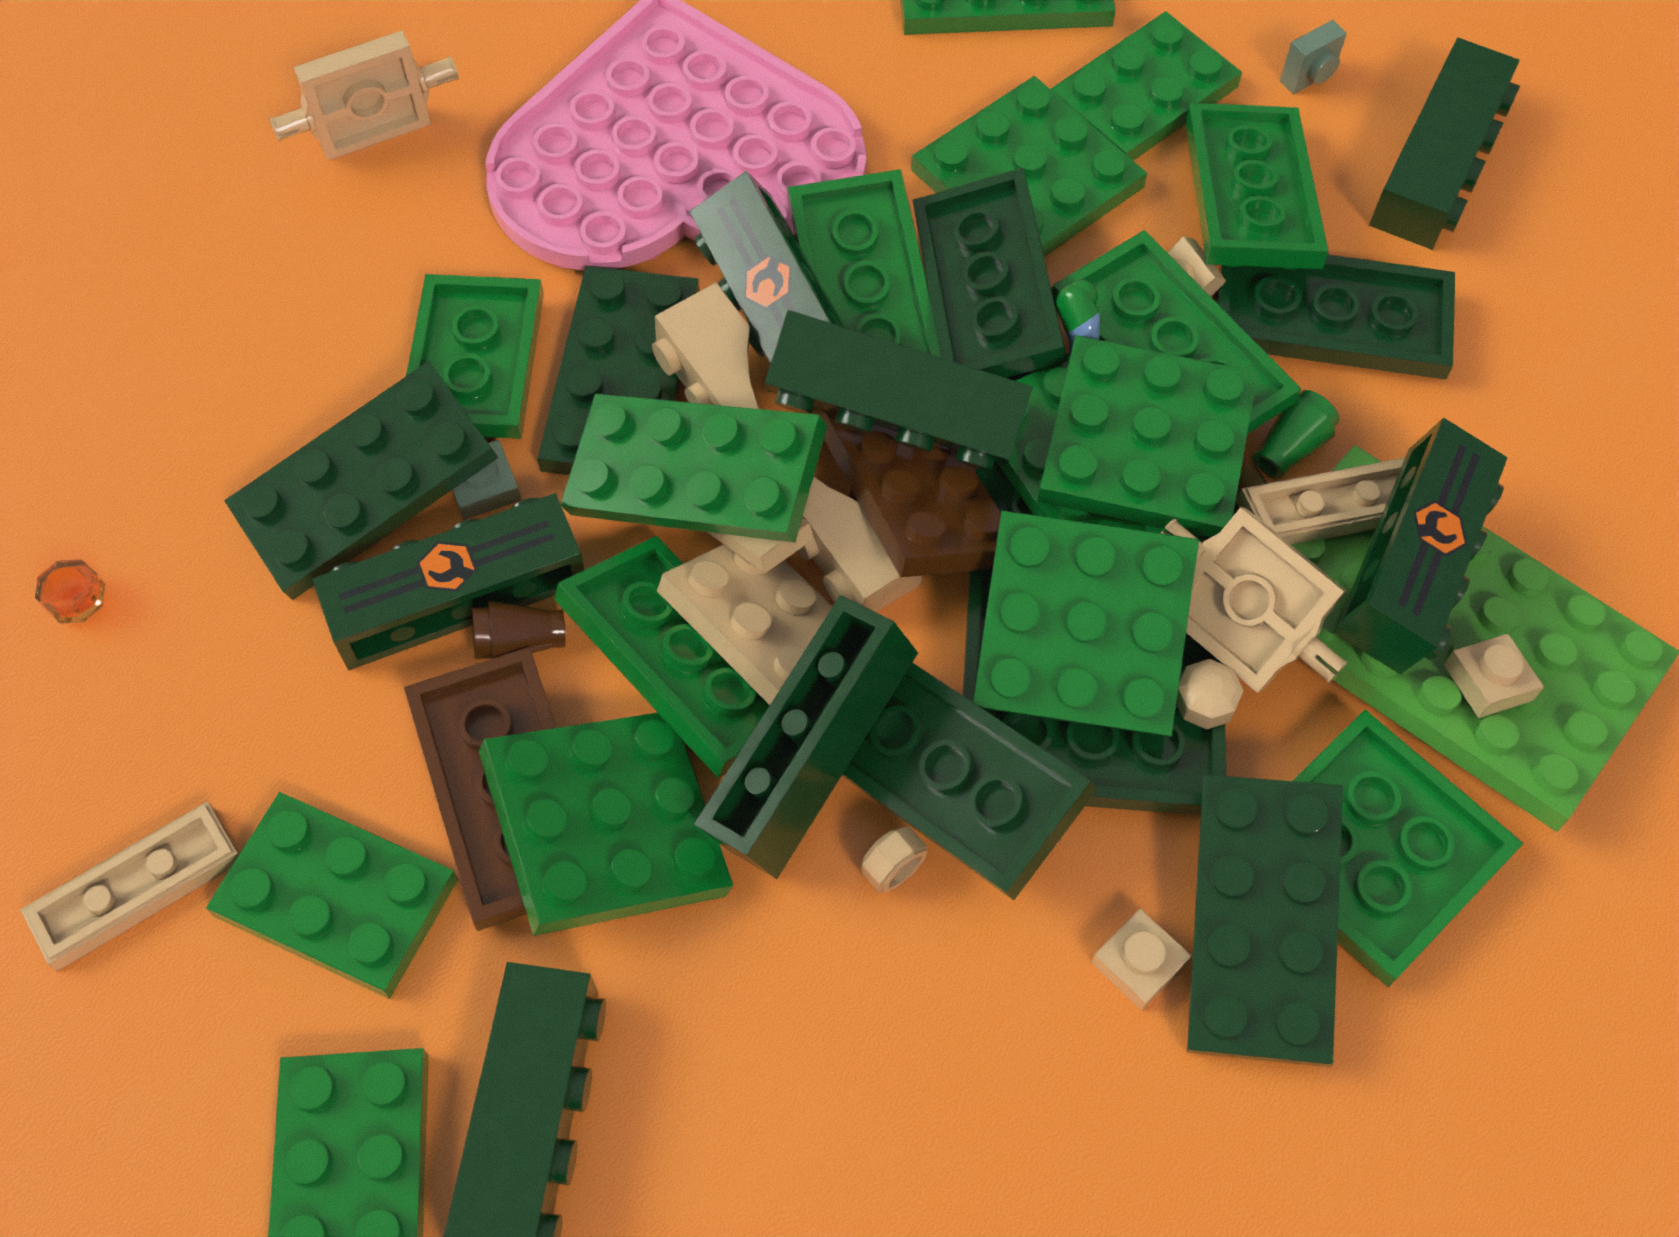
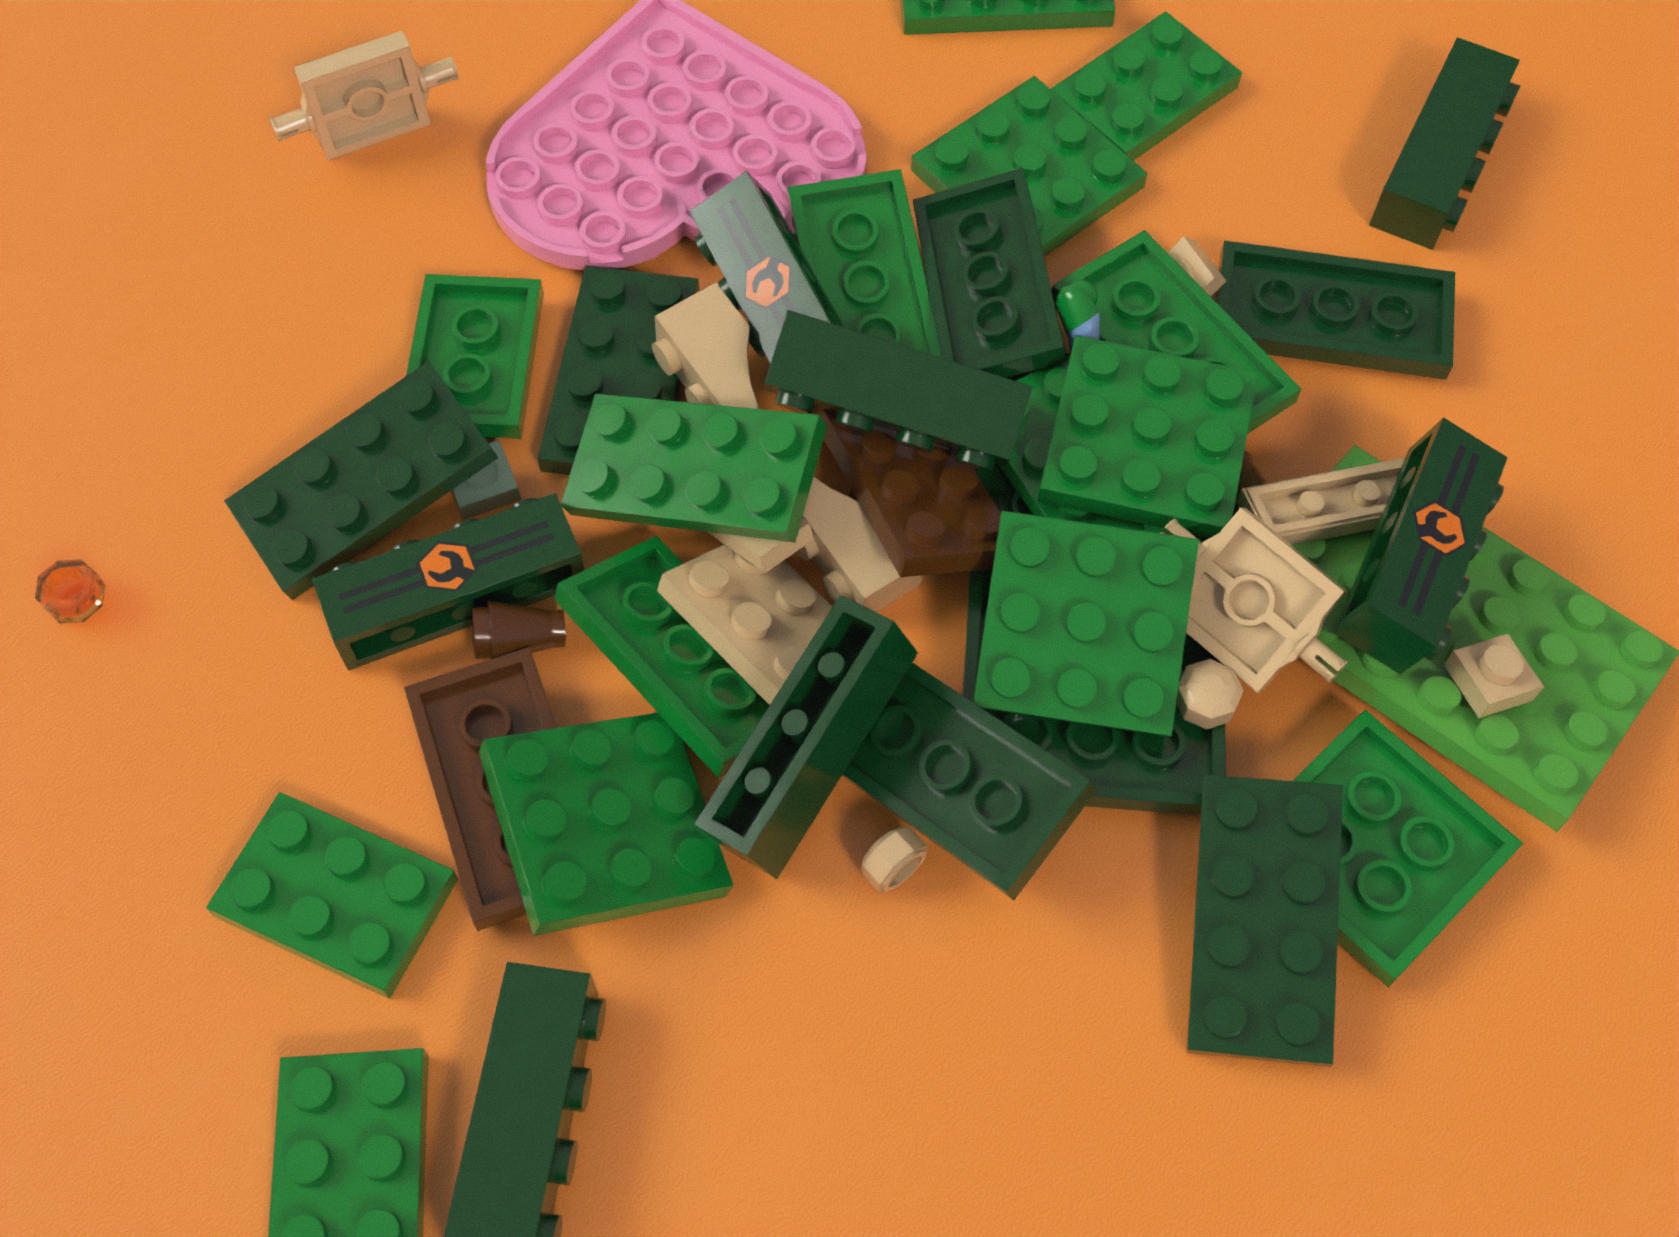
(130, 886): tan tile -> none
(1141, 959): tan plate -> none
(1255, 187): green plate -> none
(1296, 434): green cone -> none
(1313, 57): sand green plate -> none

